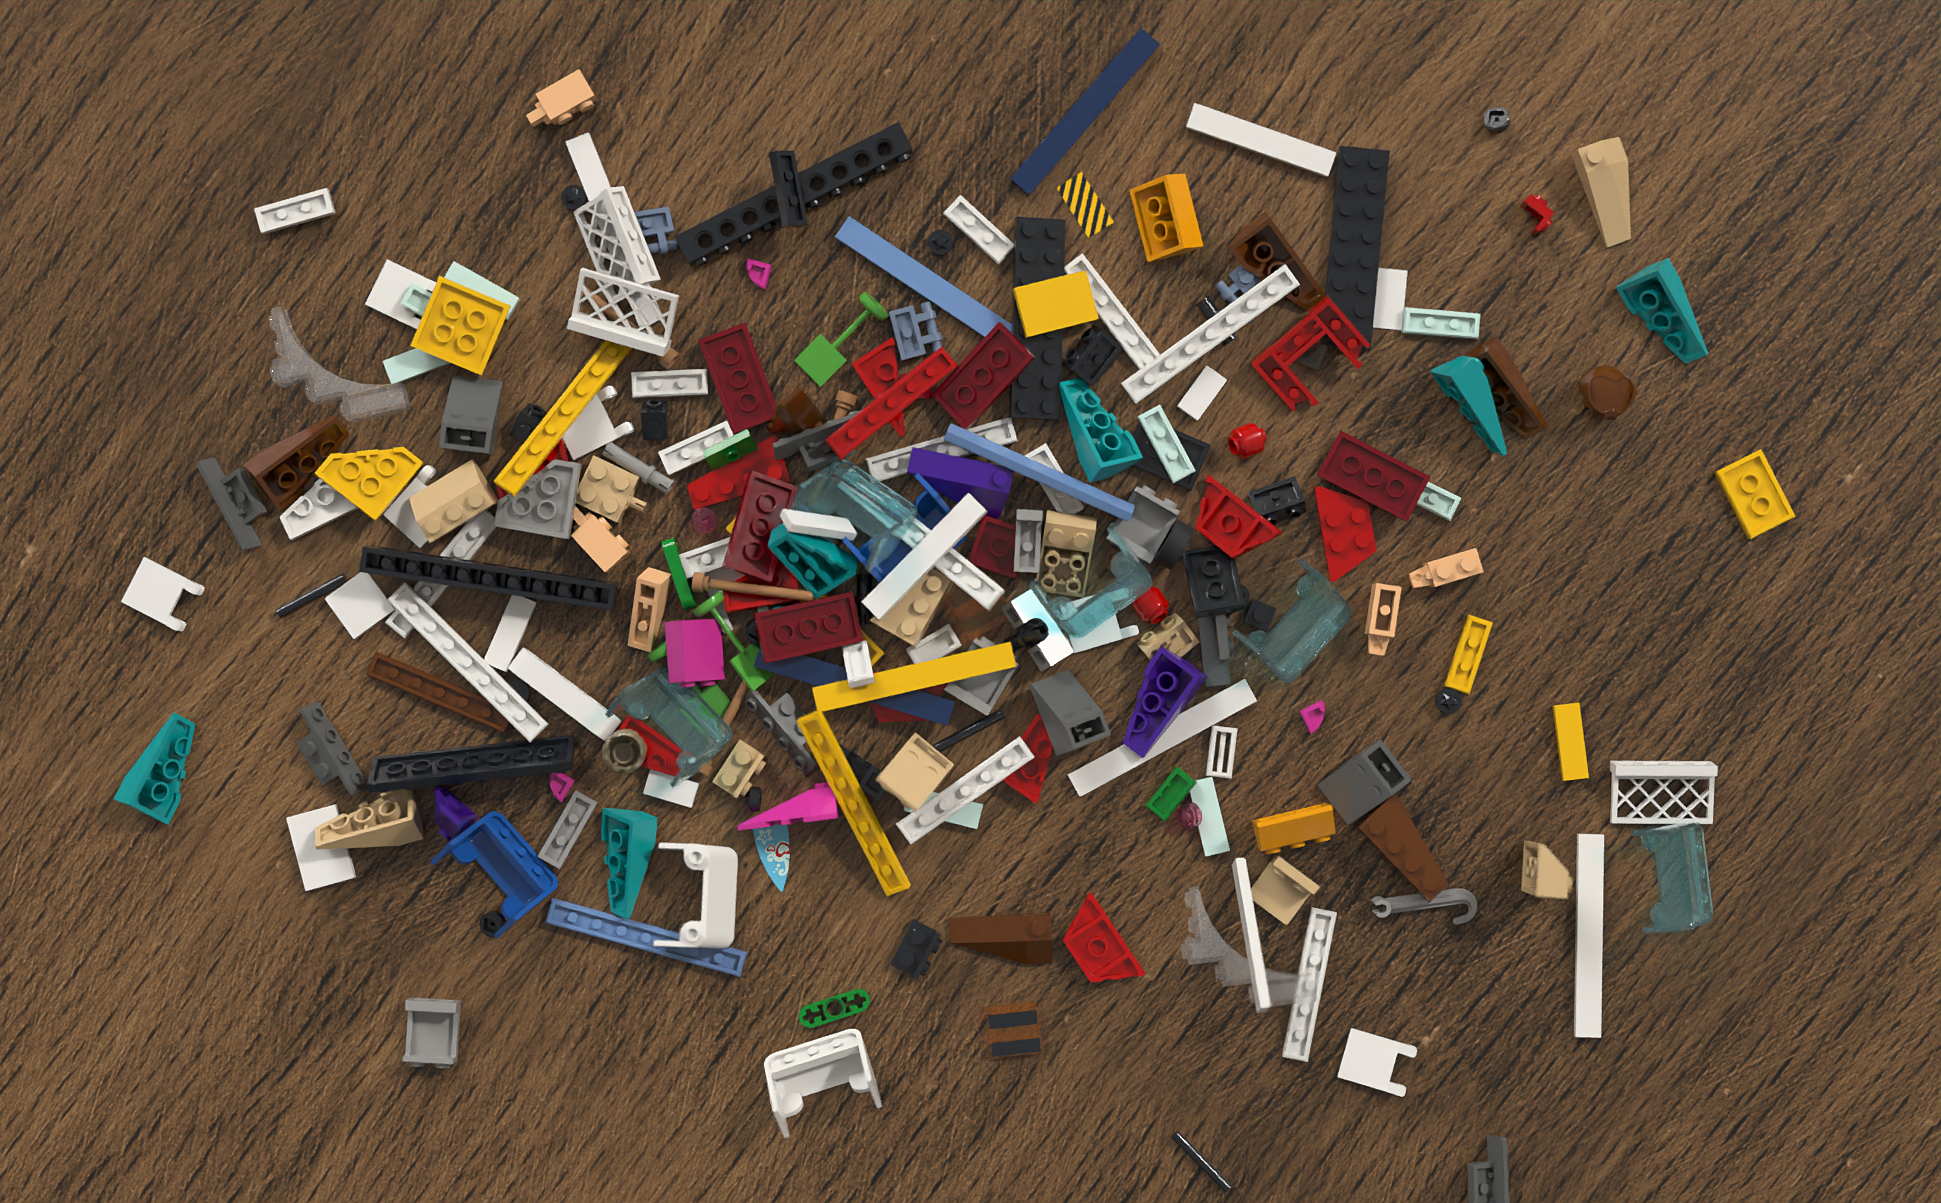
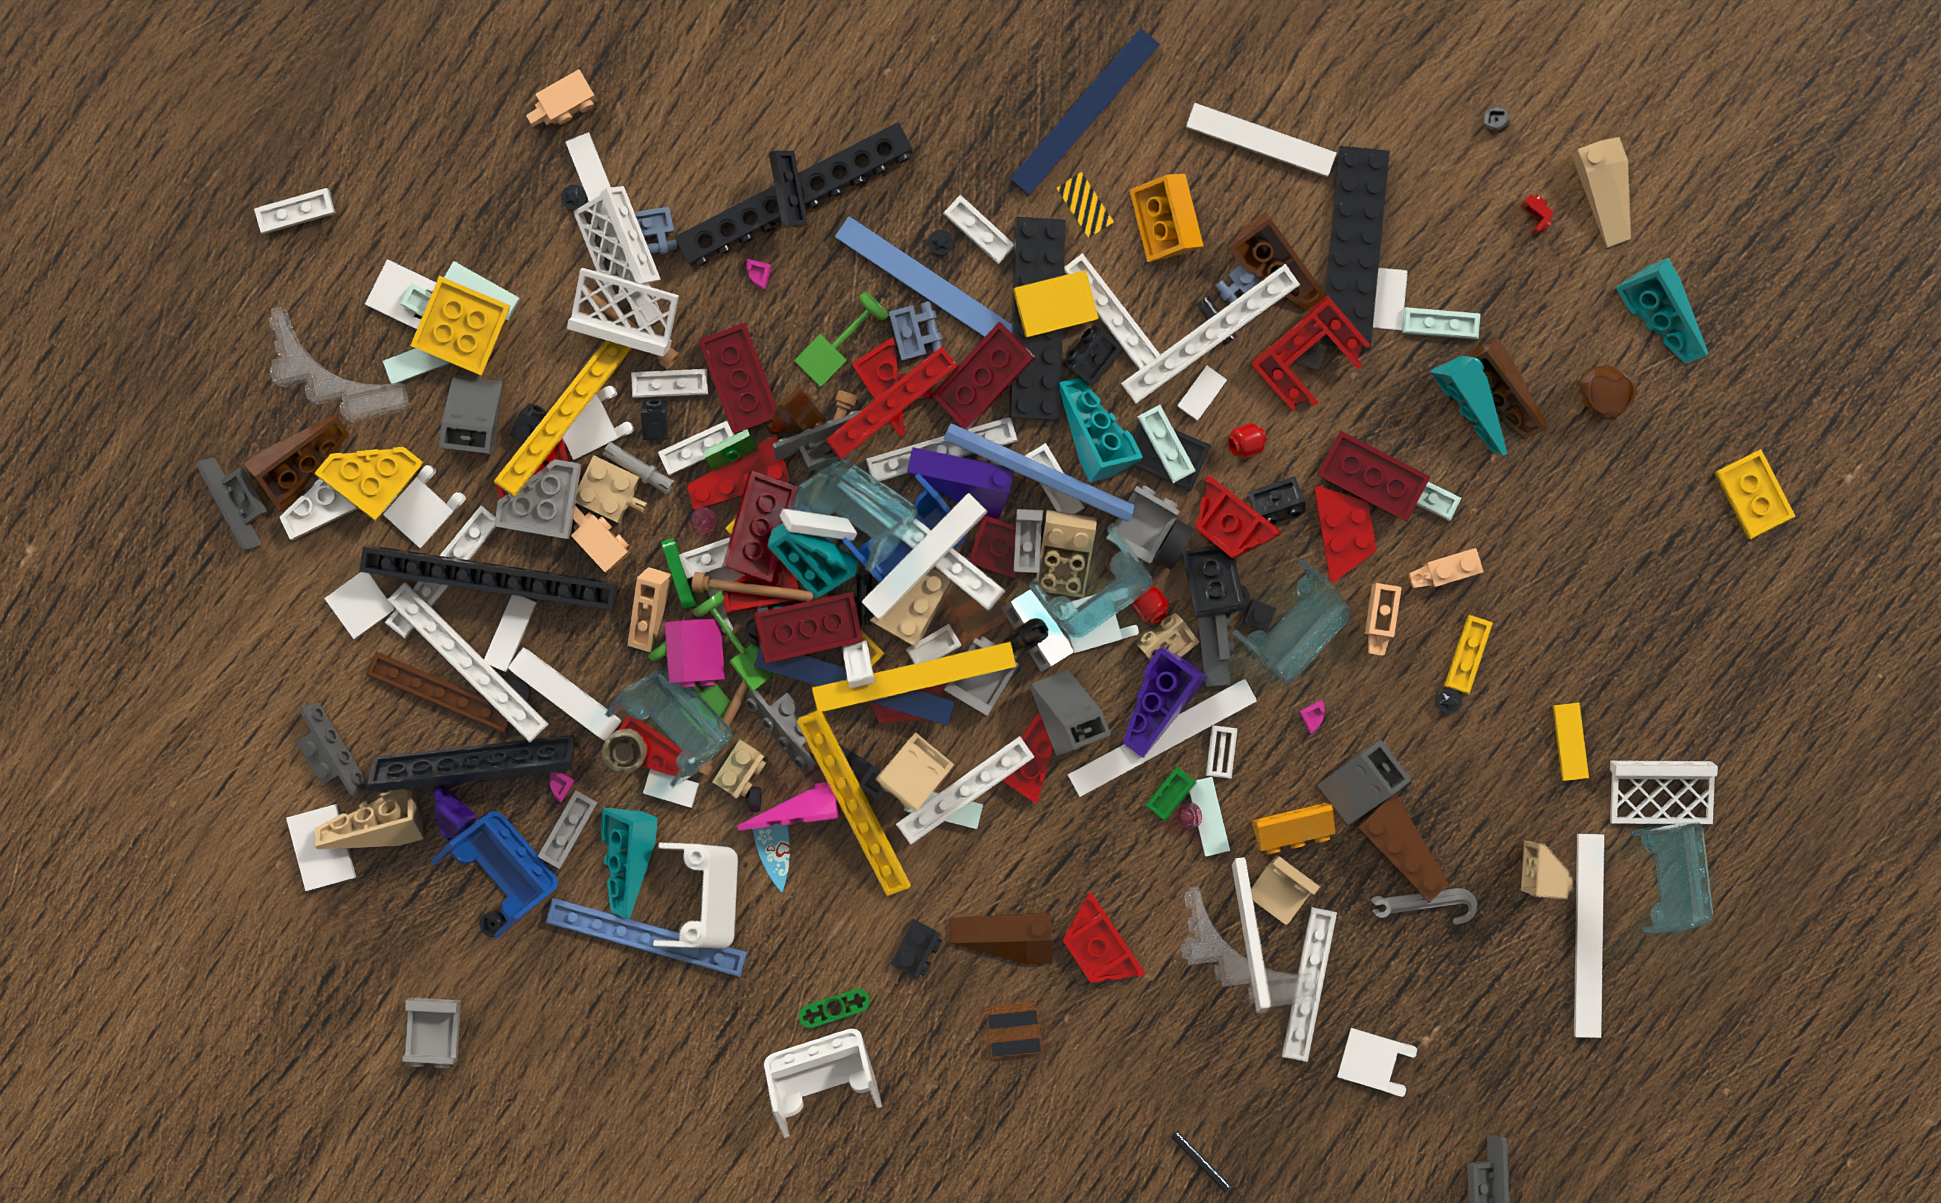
(157, 591): white flag -> none
(157, 775): teal wedge -> none
(311, 595): black bar -> none
(452, 501): tan slope -> none
(969, 730): black bar -> none

